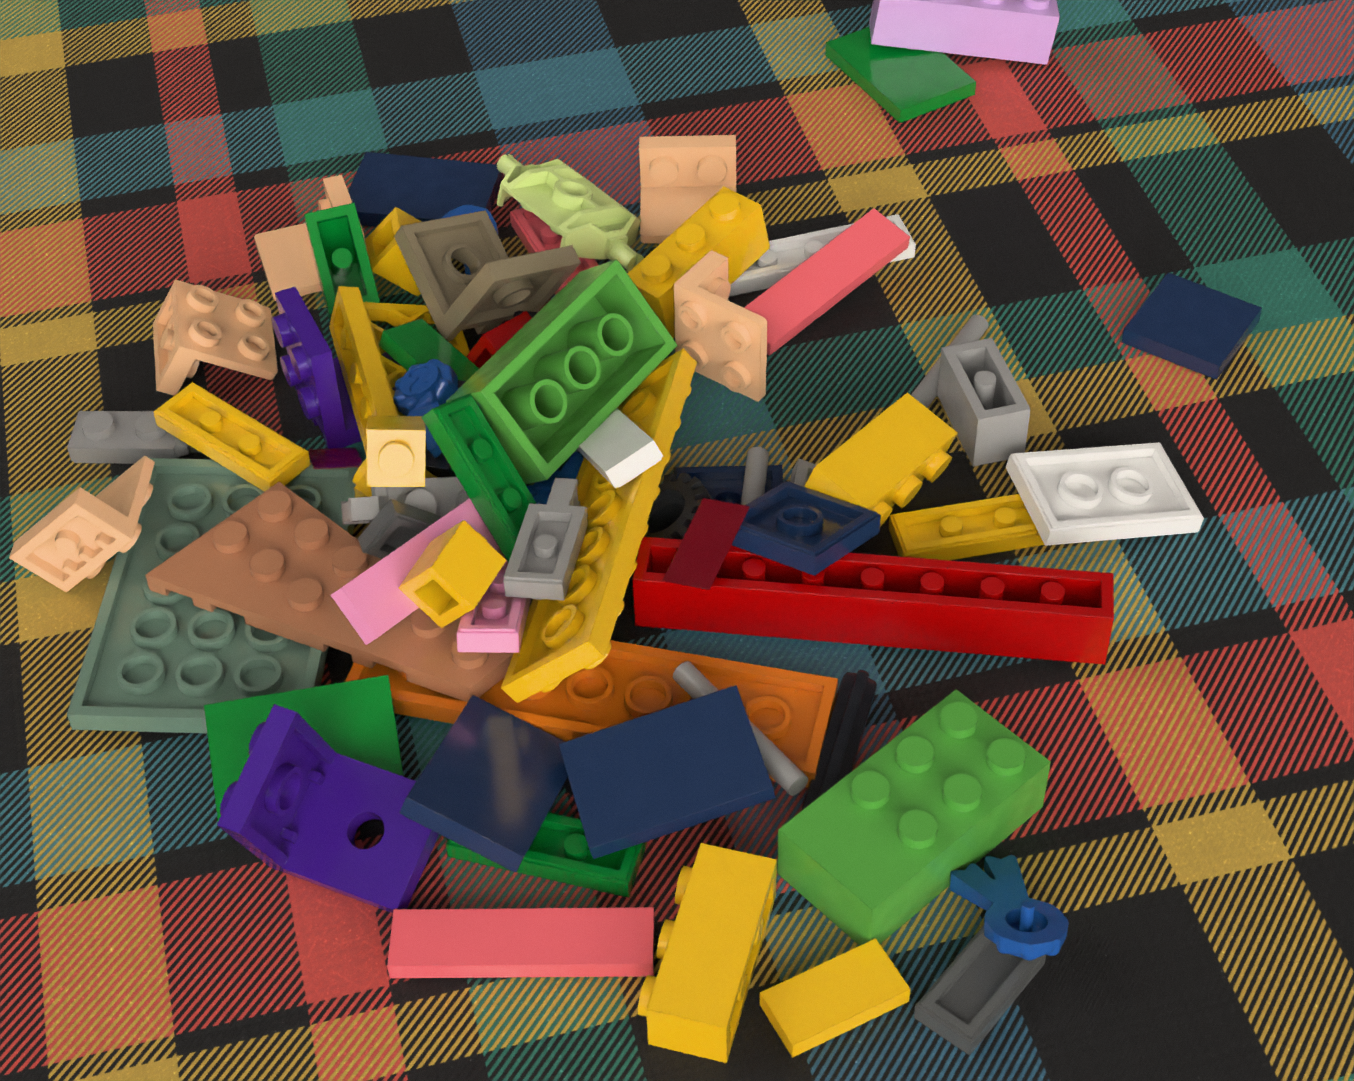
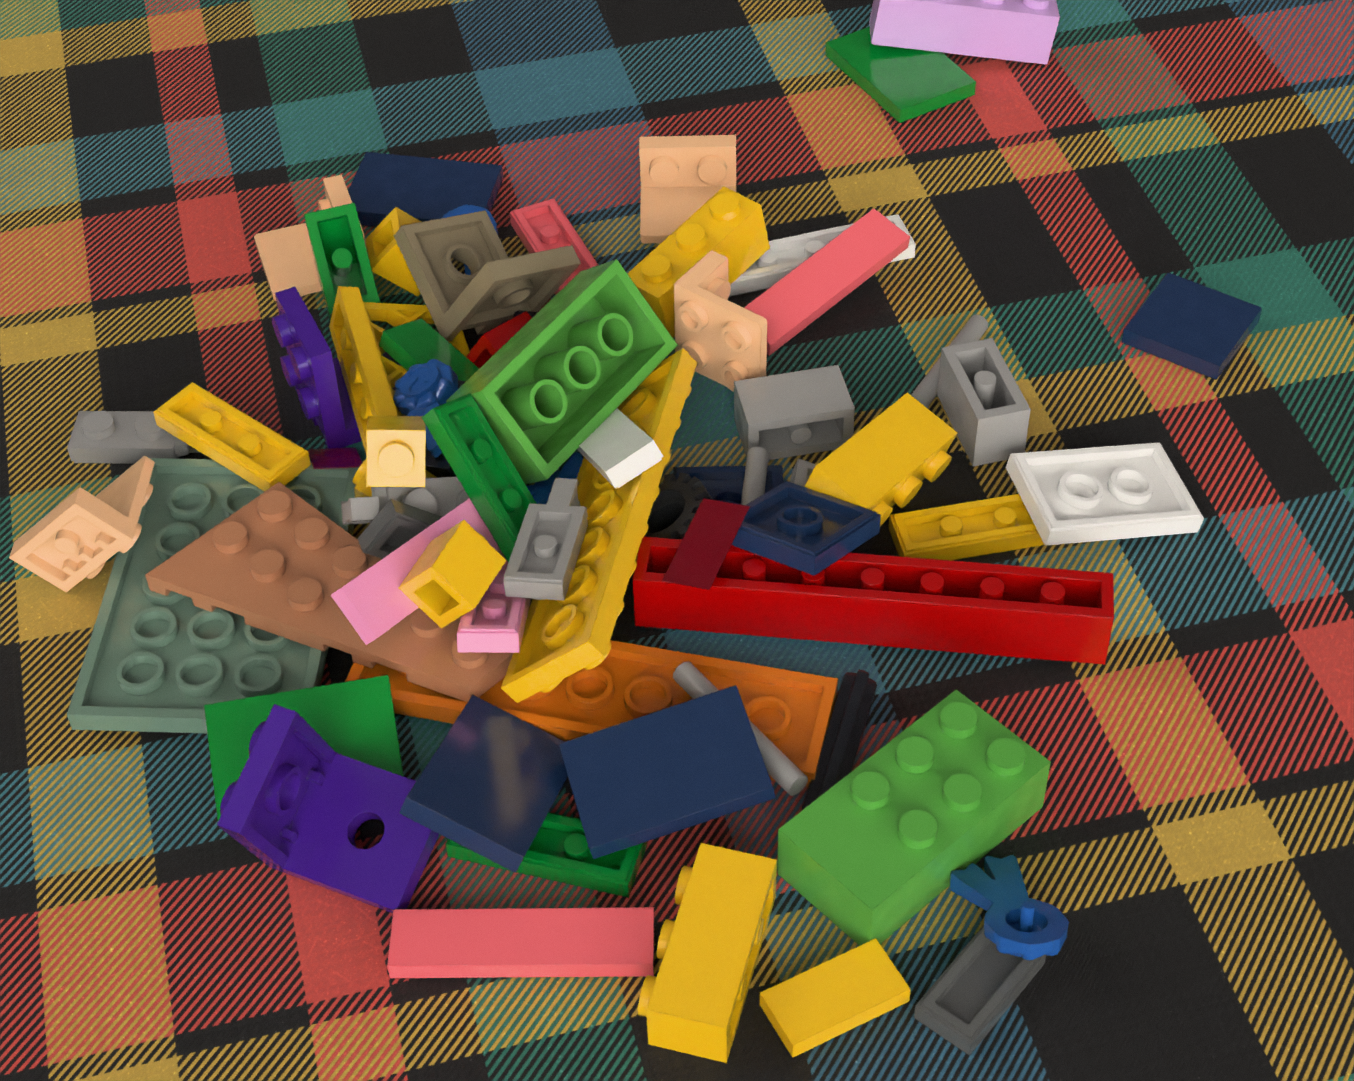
(213, 329): light nougat bracket -> none
(572, 208): yellowish green plate -> none
(794, 412): none -> light grey brick

